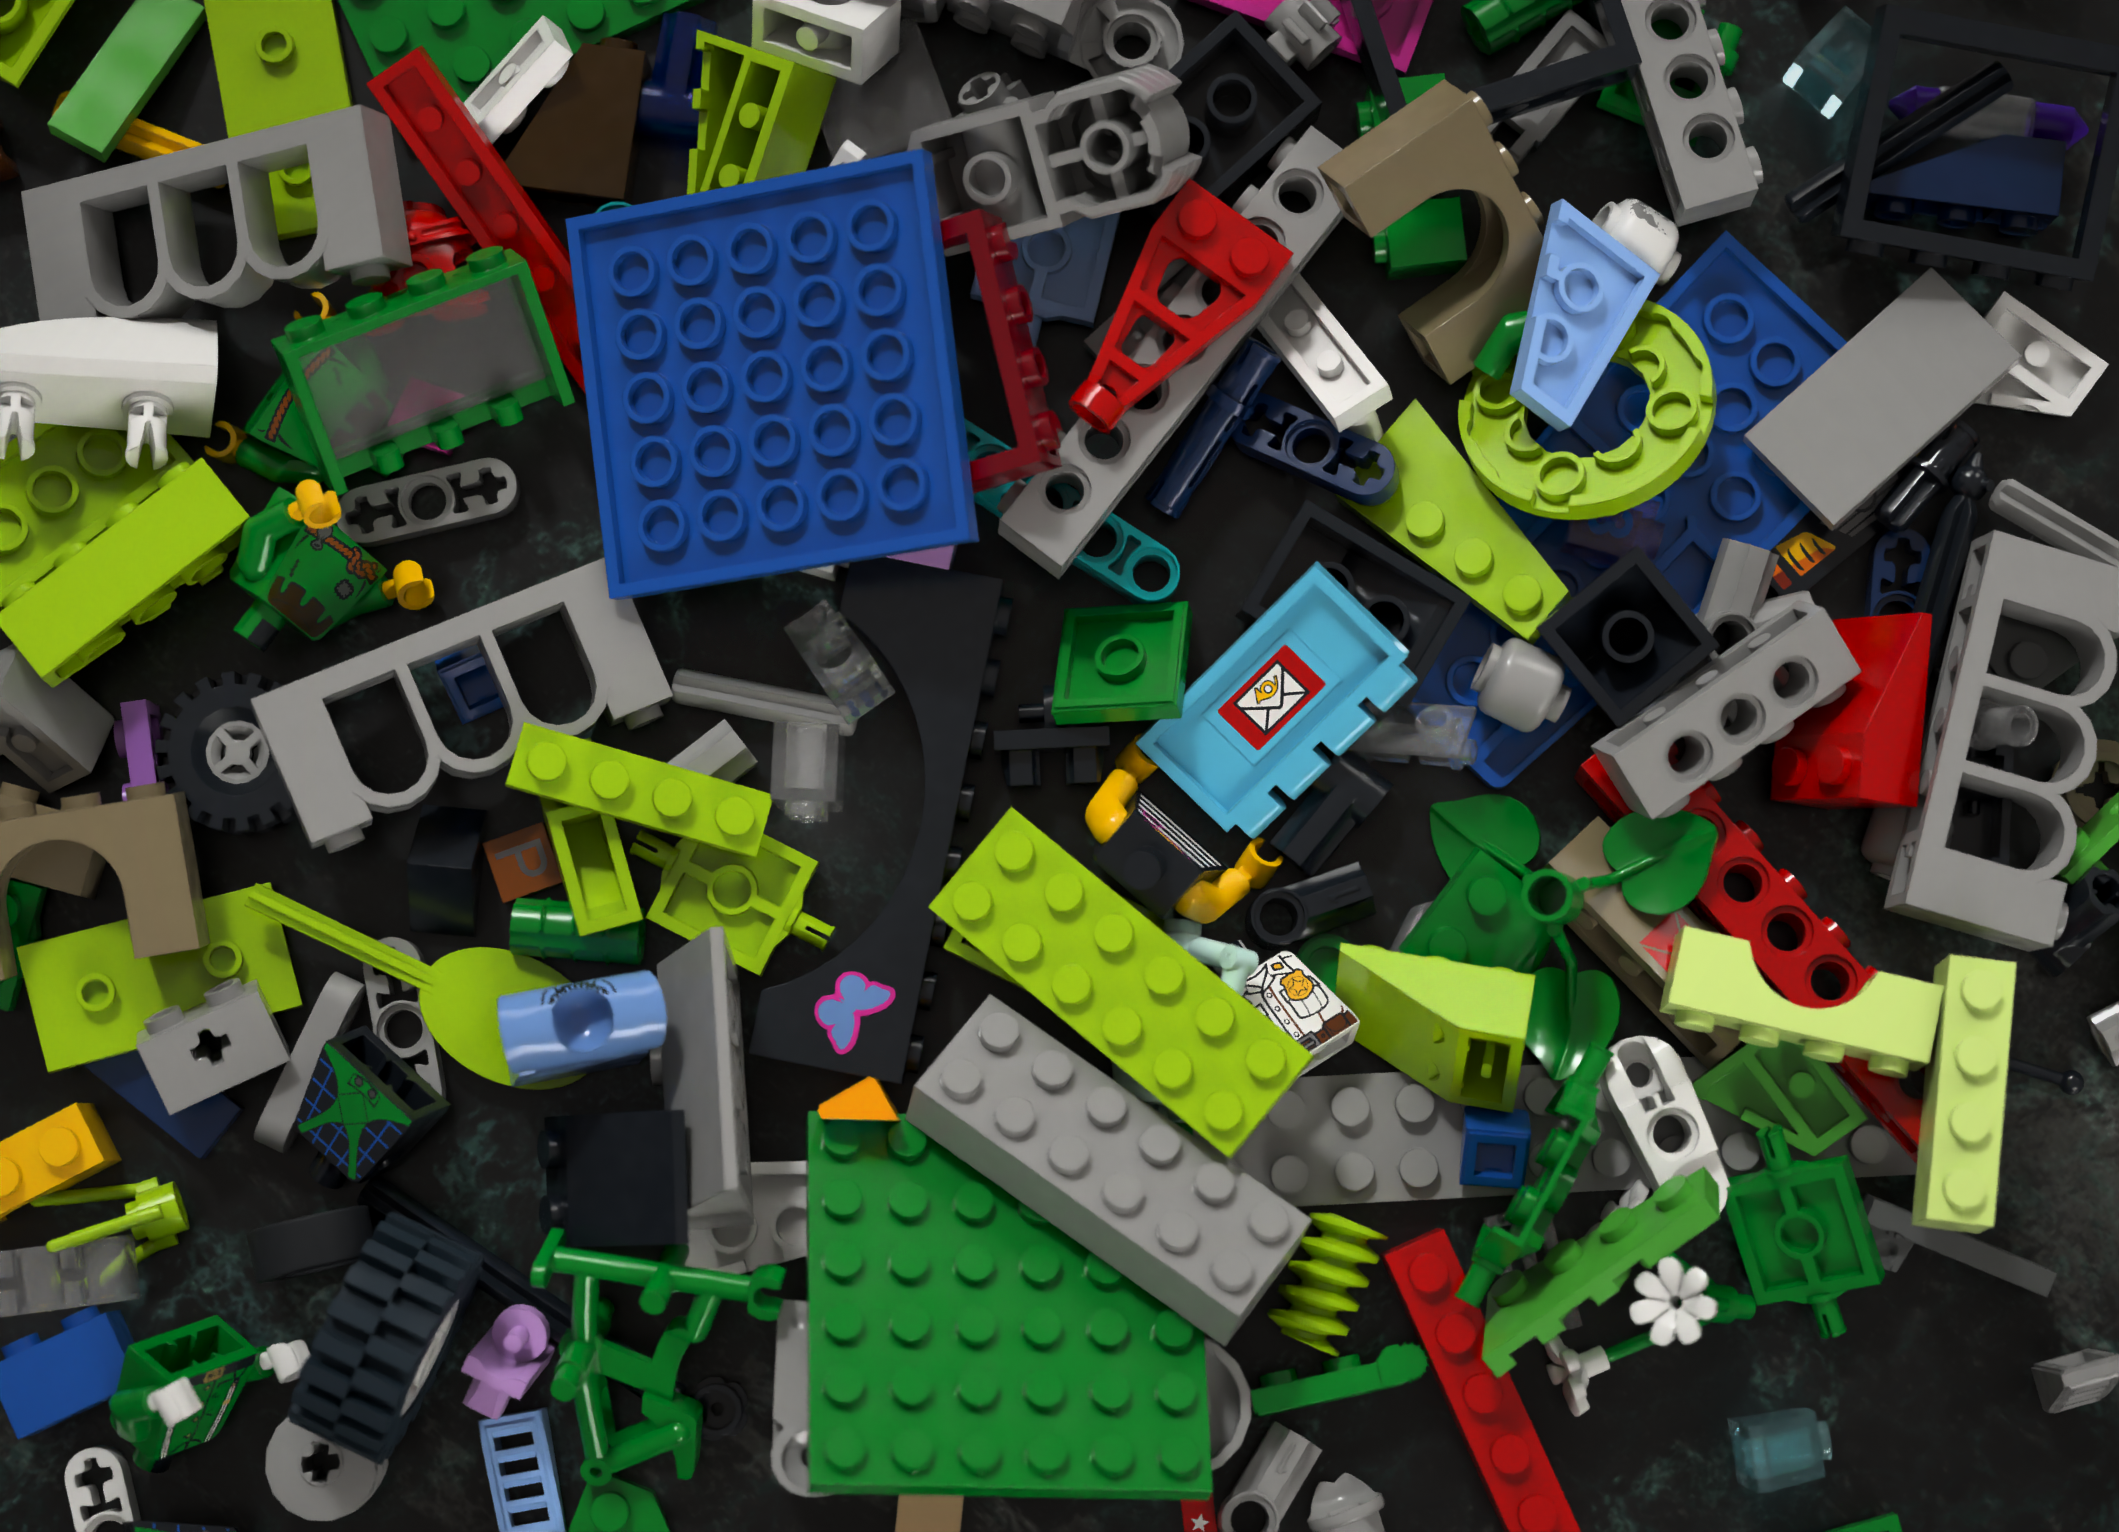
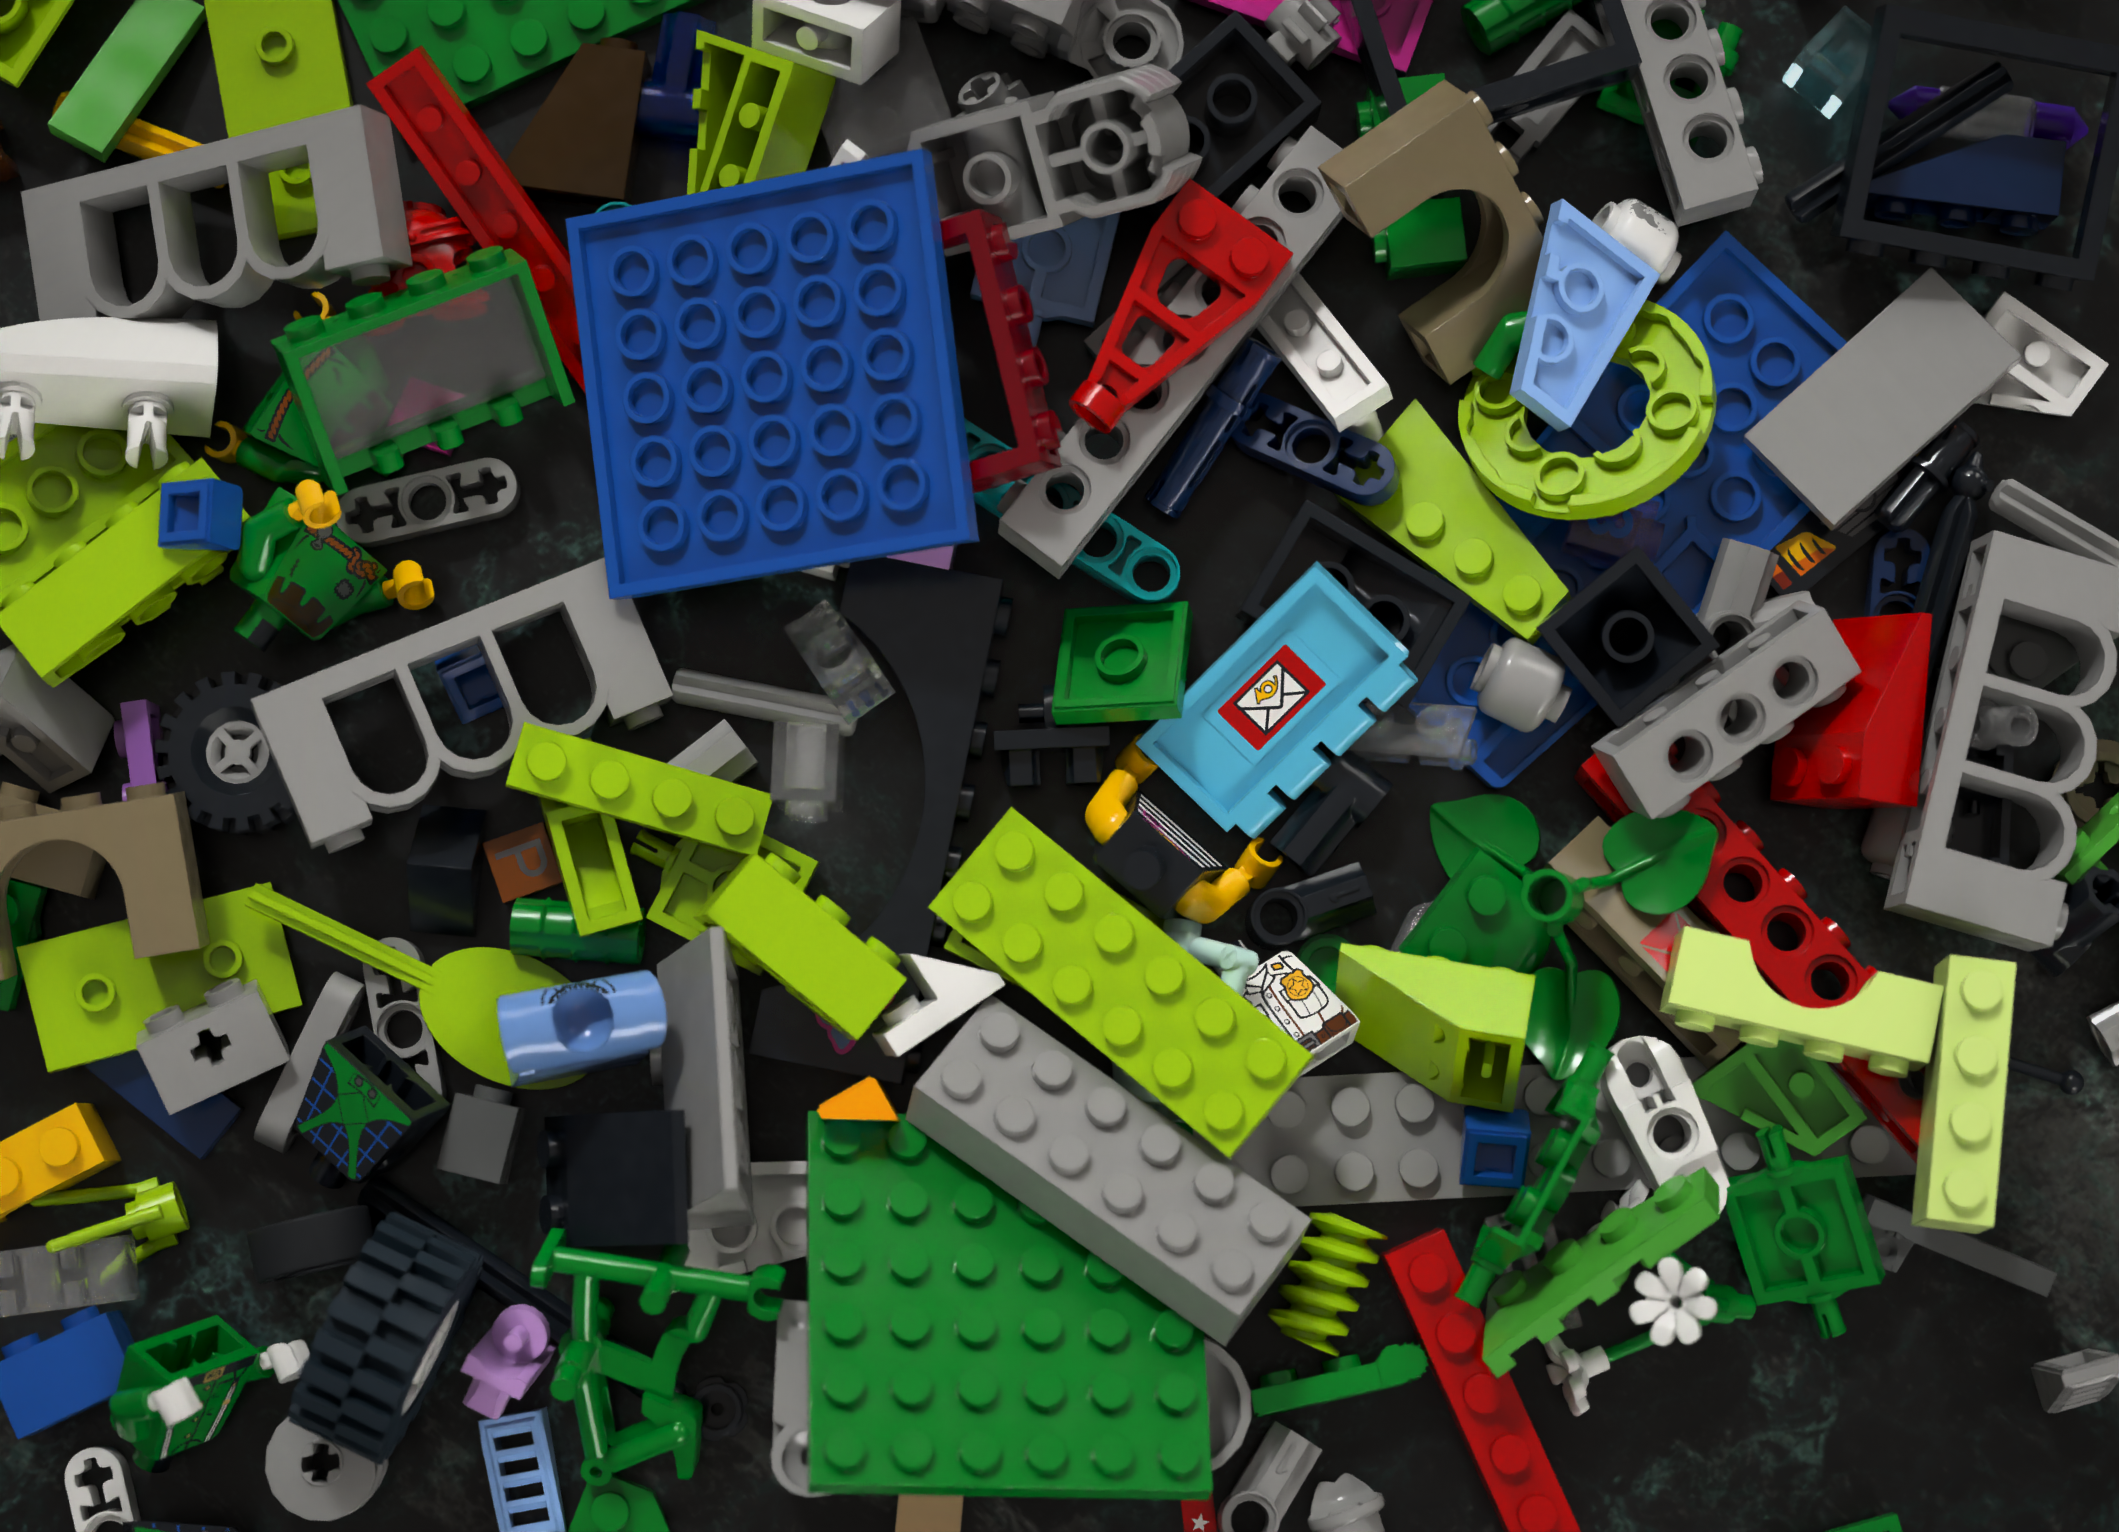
(200, 515): none -> blue slope
(482, 1135): none -> dark grey brick
(530, 66): white hinge -> none
(803, 944): none -> lime wedge
(947, 992): none -> white slope
(1779, 1448): clear light blue slope -> none

